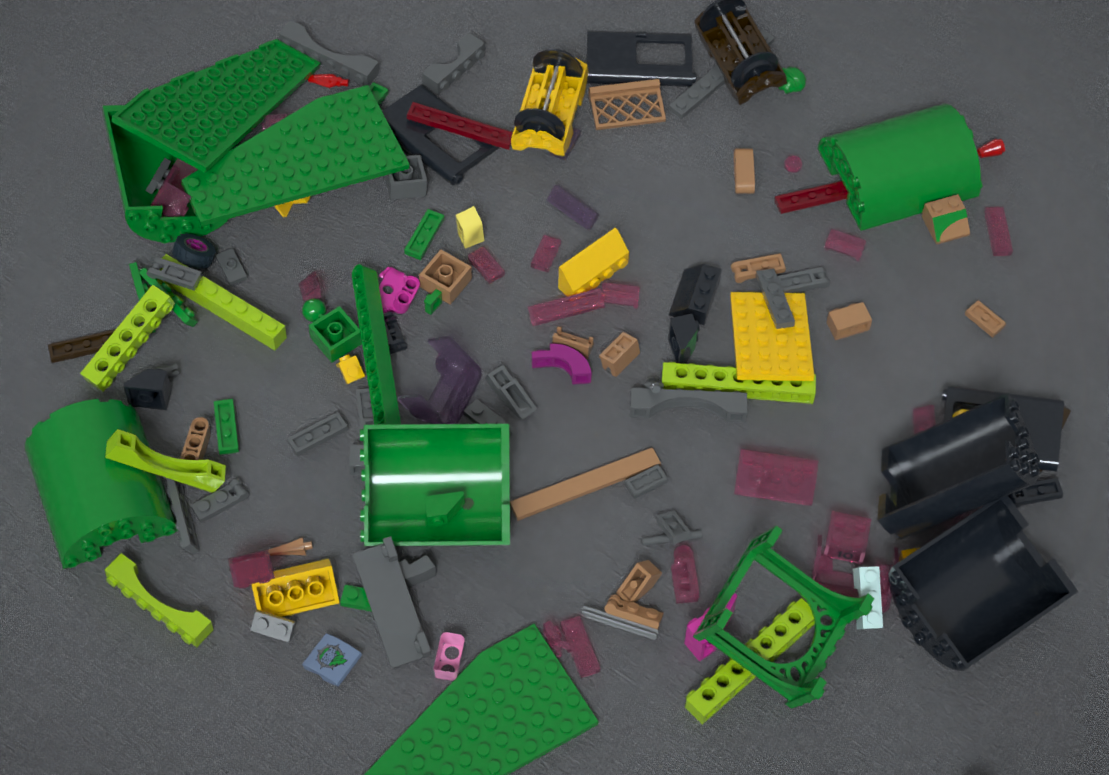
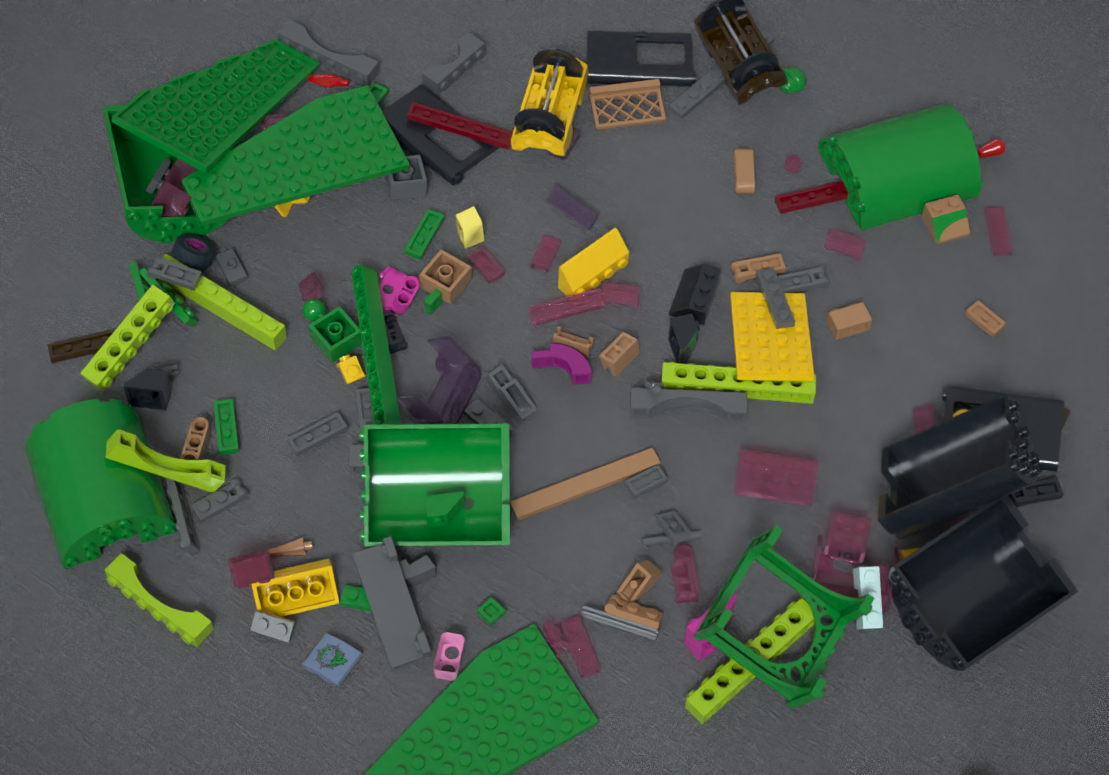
(490, 611): none -> green plate

